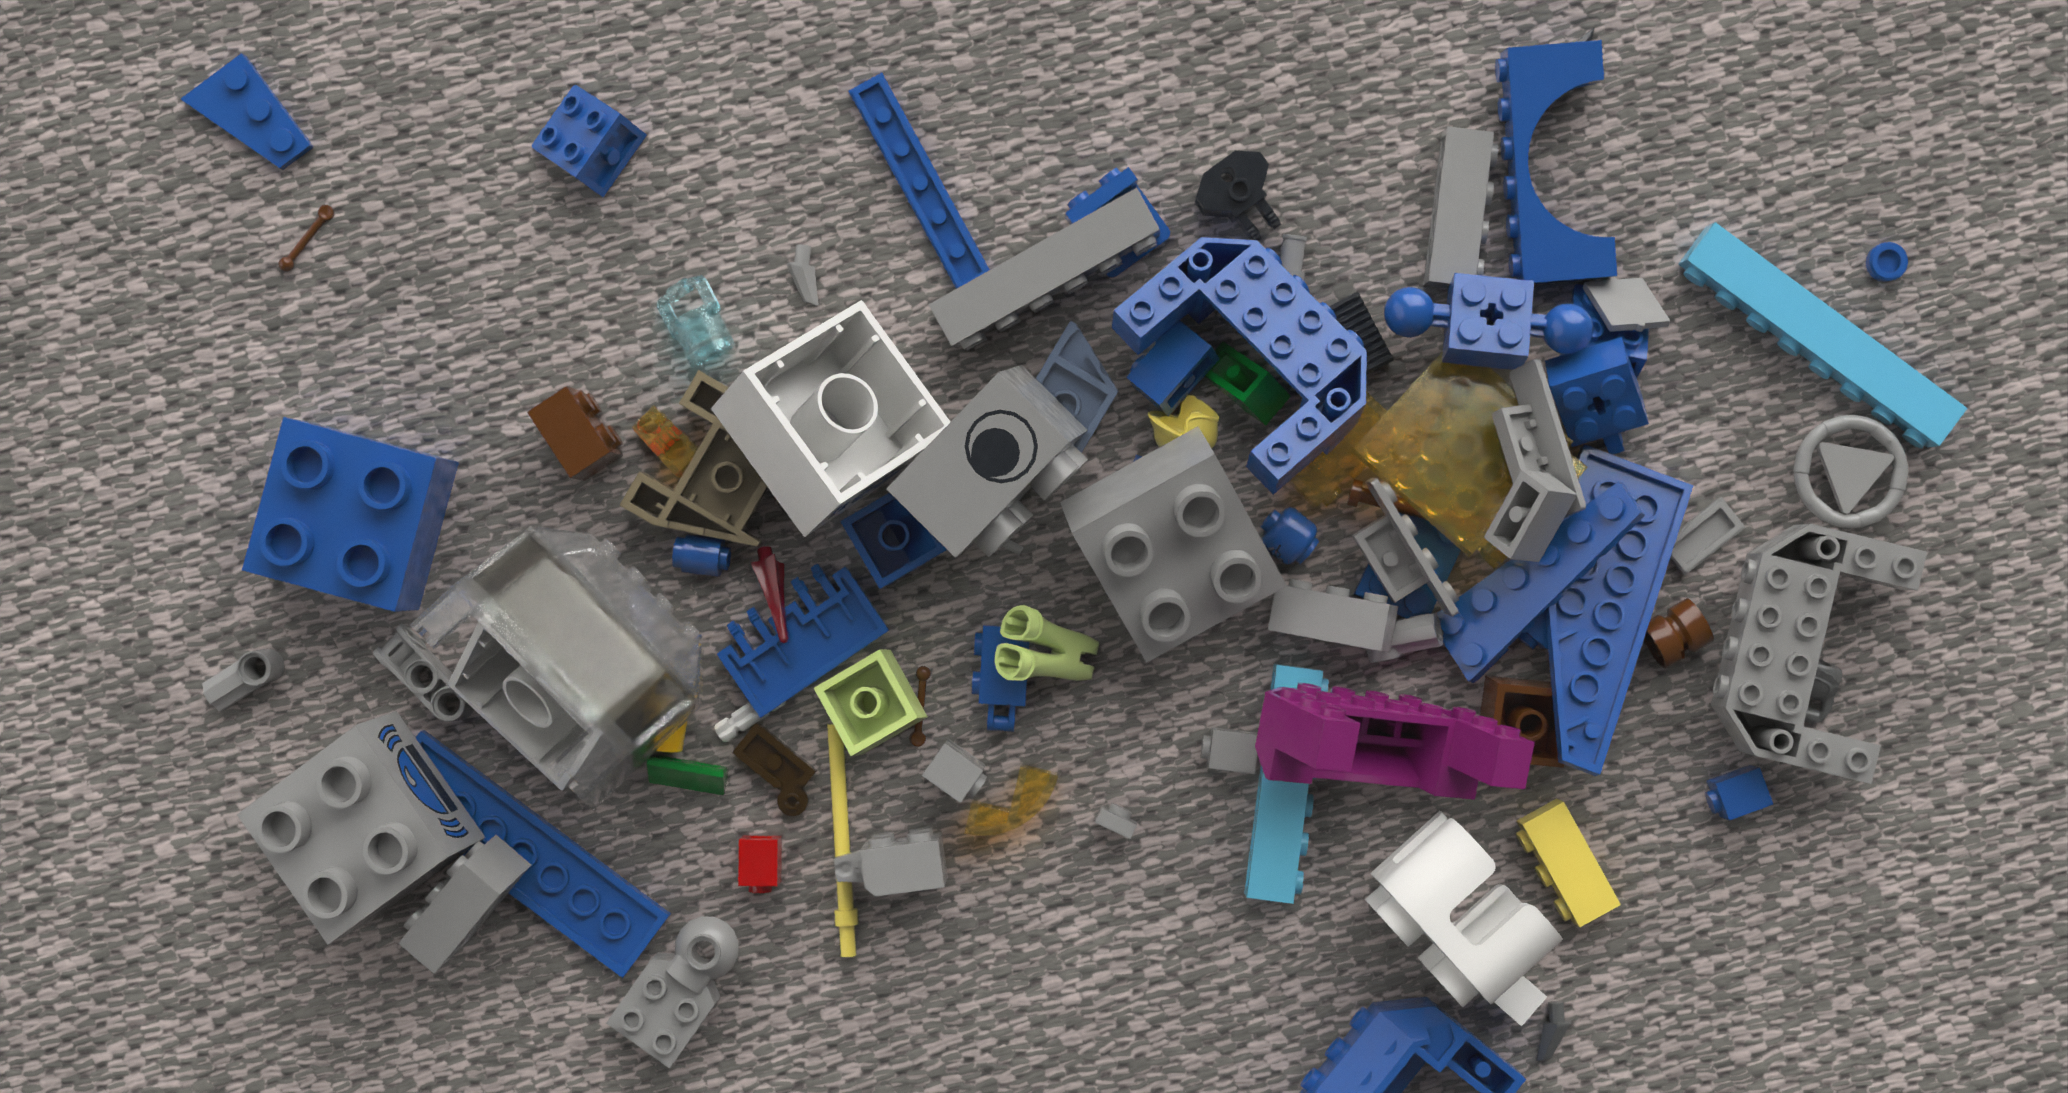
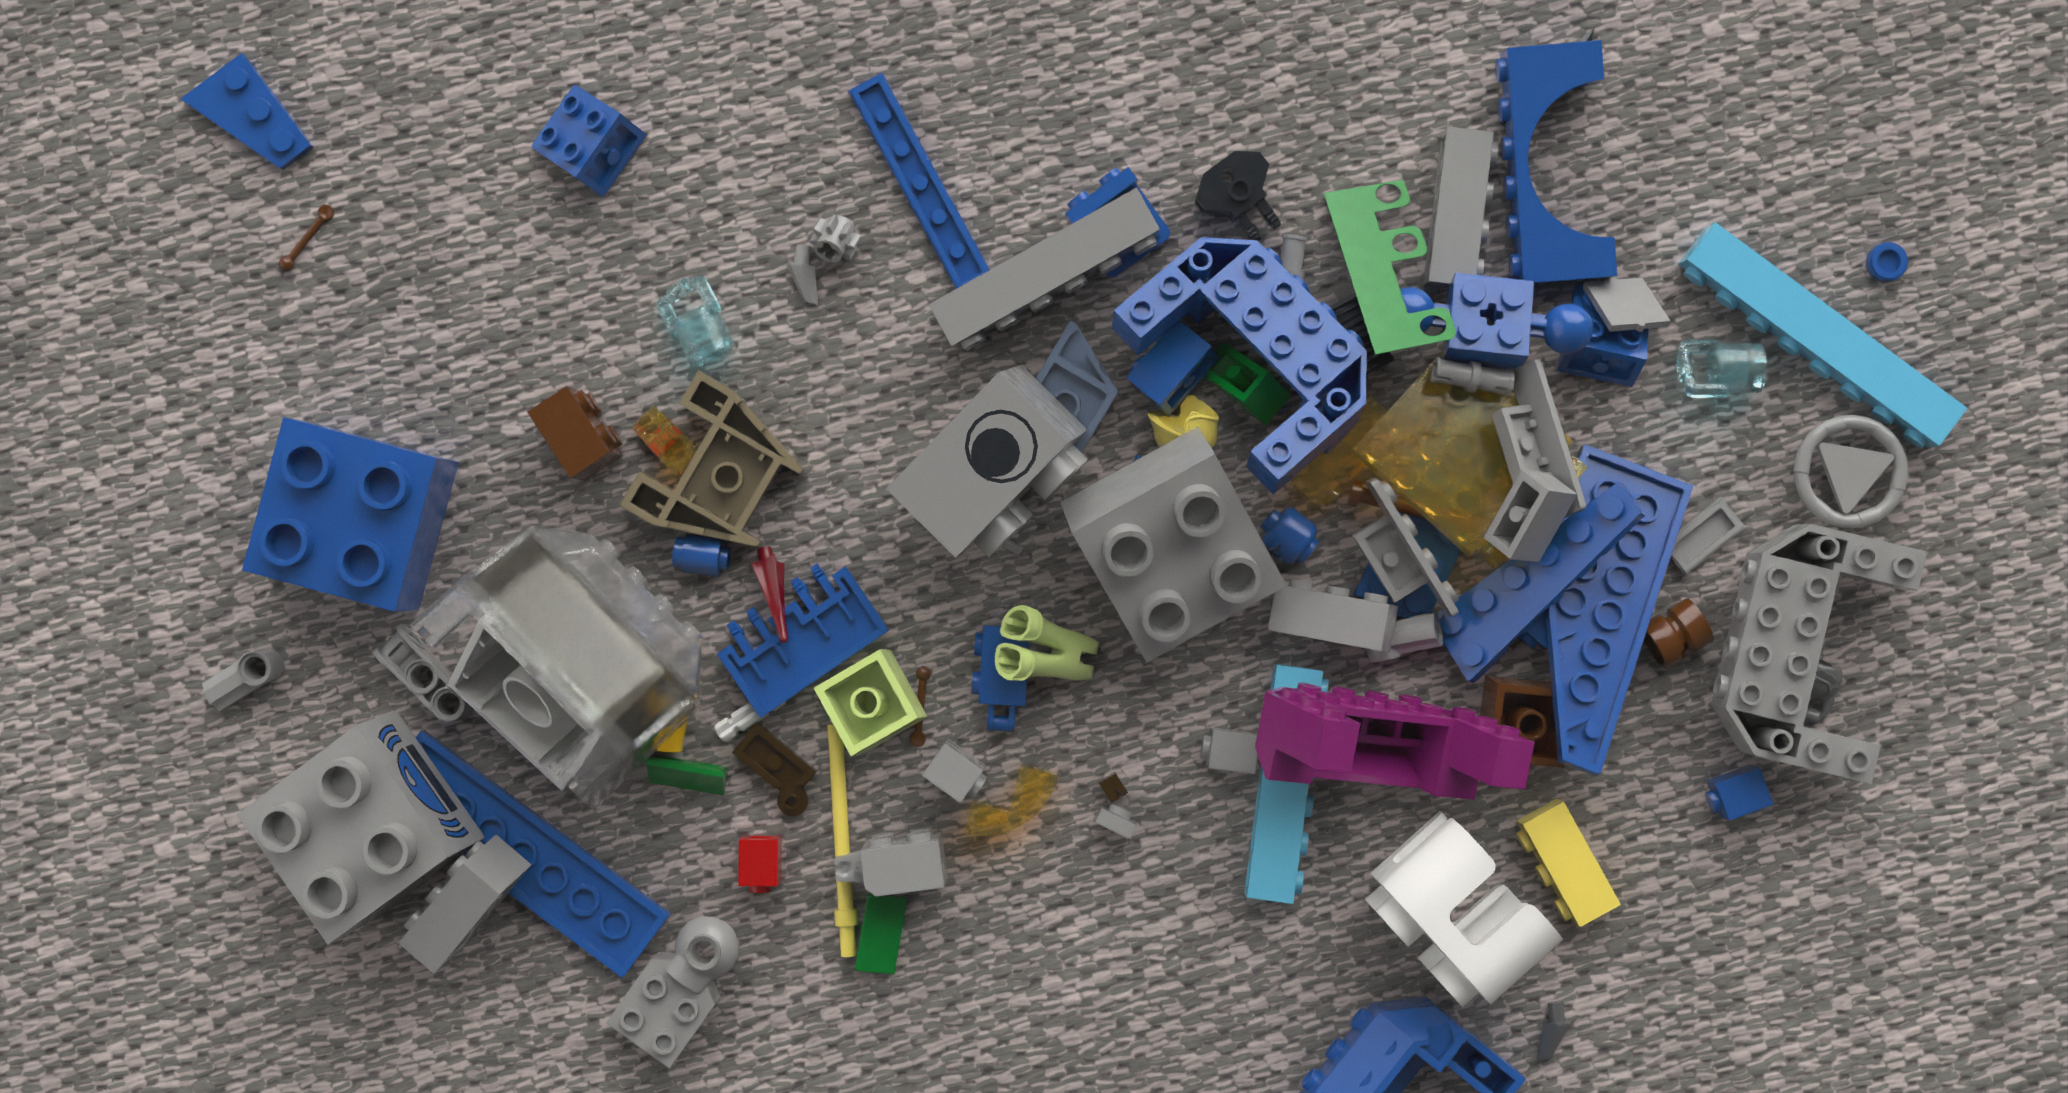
(830, 417): white brick -> none
(835, 239): none -> light grey gear
(881, 934): none -> green slope
(890, 540): blue slope -> none
(1111, 784): none -> dark brown piece
(1369, 261): none -> piece
(1472, 376): none -> light grey pin
(1521, 1000): white brick -> none
(1597, 394): blue hinge -> none
(1729, 368): none -> clear light blue piece

